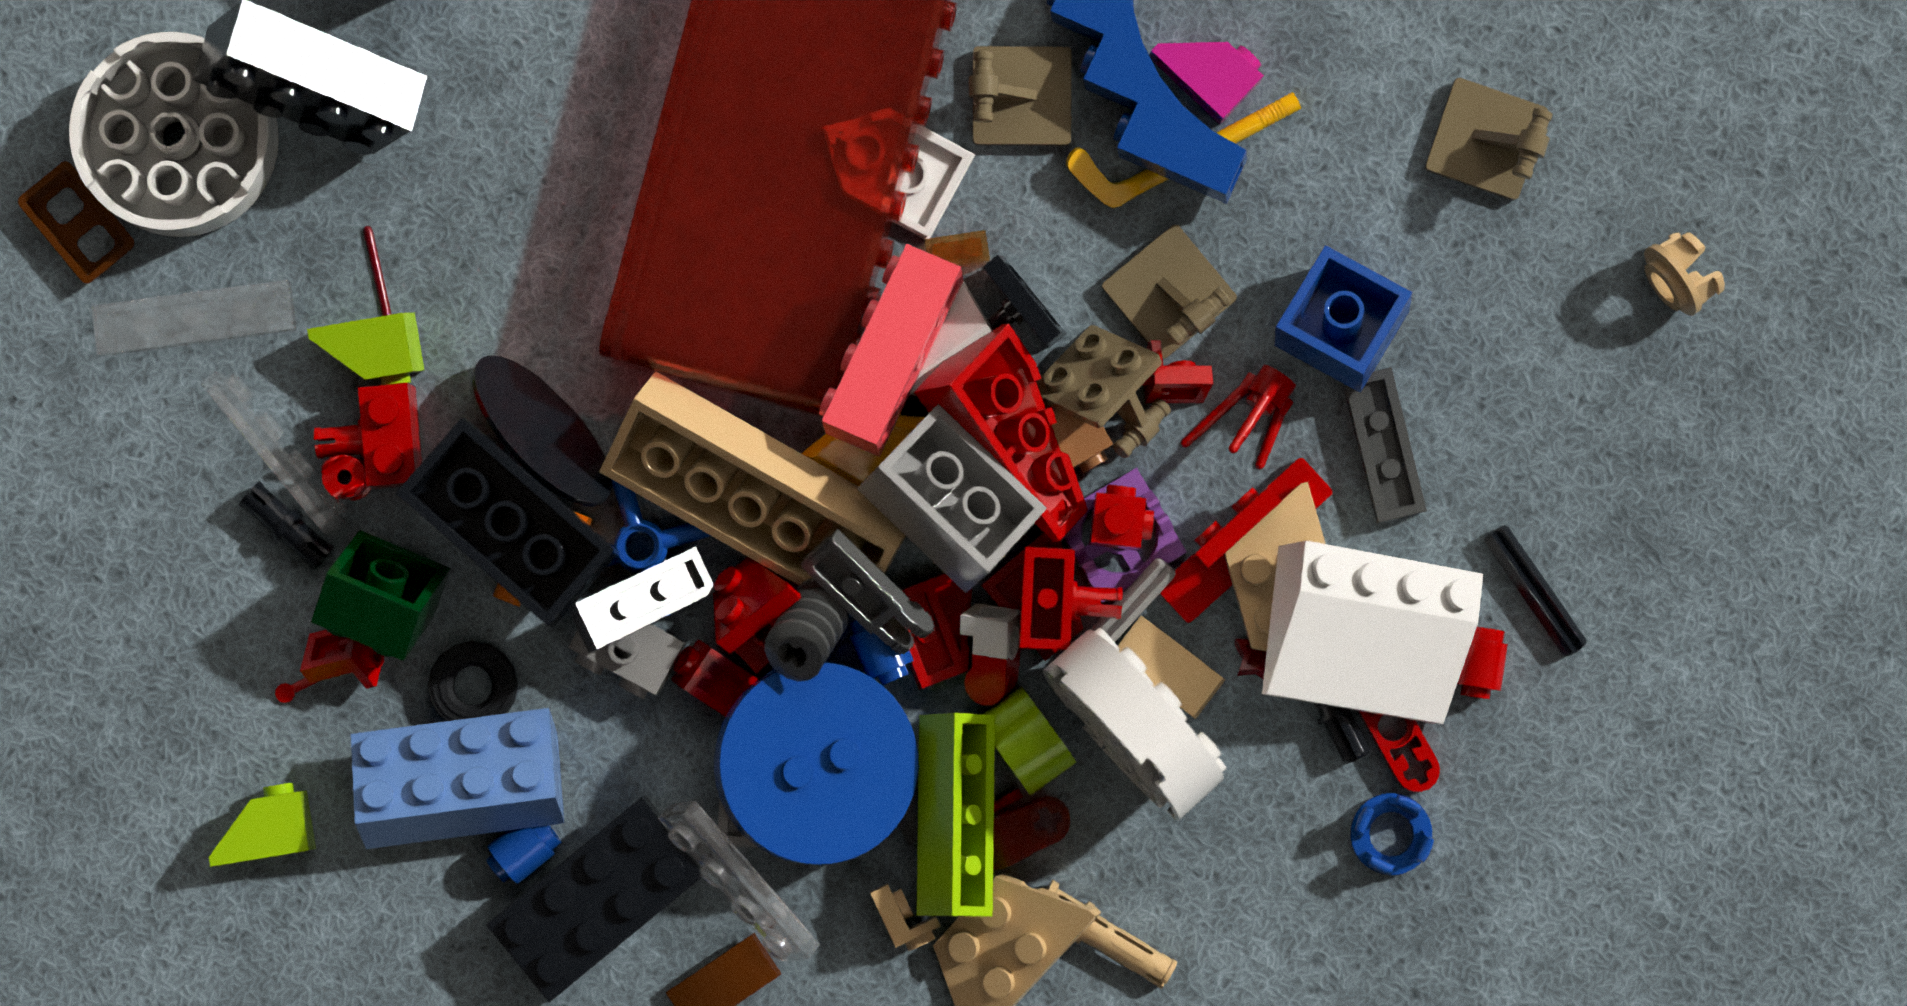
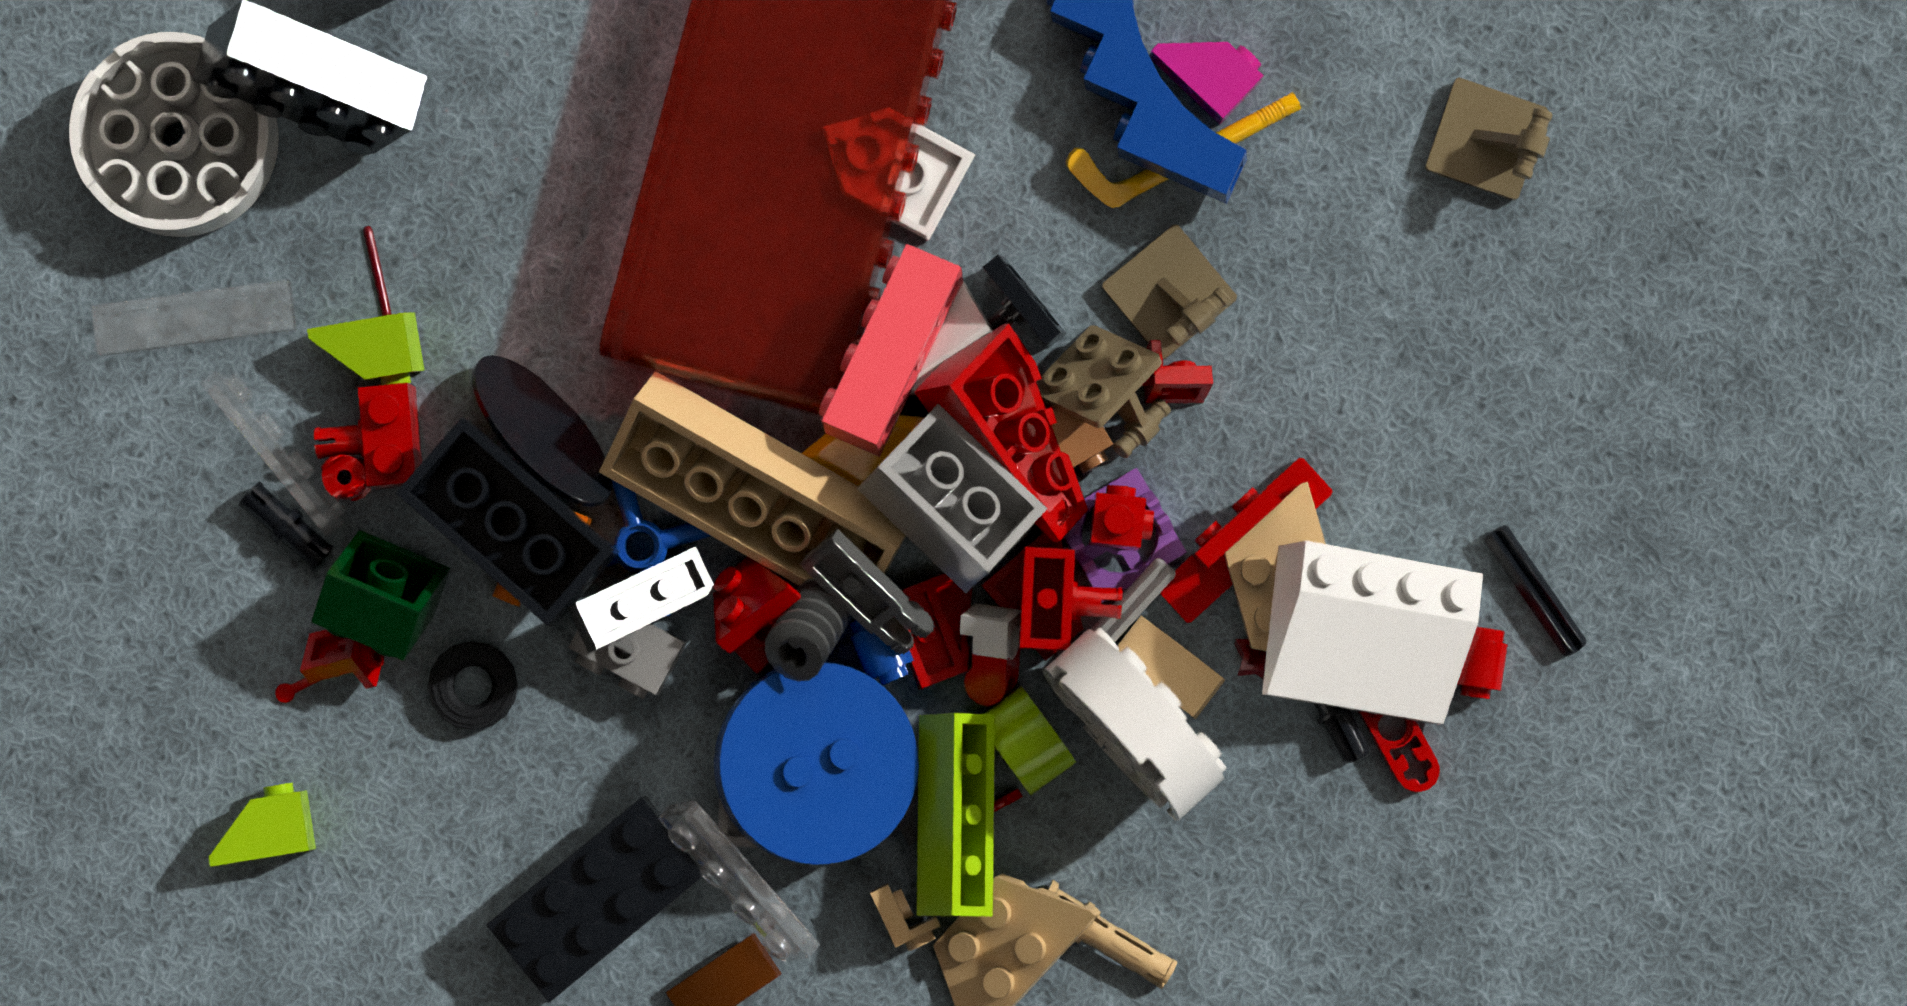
(66, 236): reddish brown piece -> none
(456, 778): medium blue brick -> none
(521, 852): blue brick -> none
(711, 677): red bracket -> none
(960, 249): clear orange piece -> none
(1018, 836): clear red piece -> none
(1021, 95): dark tan plate -> none
(1267, 393): red plant -> none
(1342, 318): blue brick -> none
(1385, 448): dark grey plate -> none
(1421, 840): blue piece -> none
(1669, 278): tan piece -> none

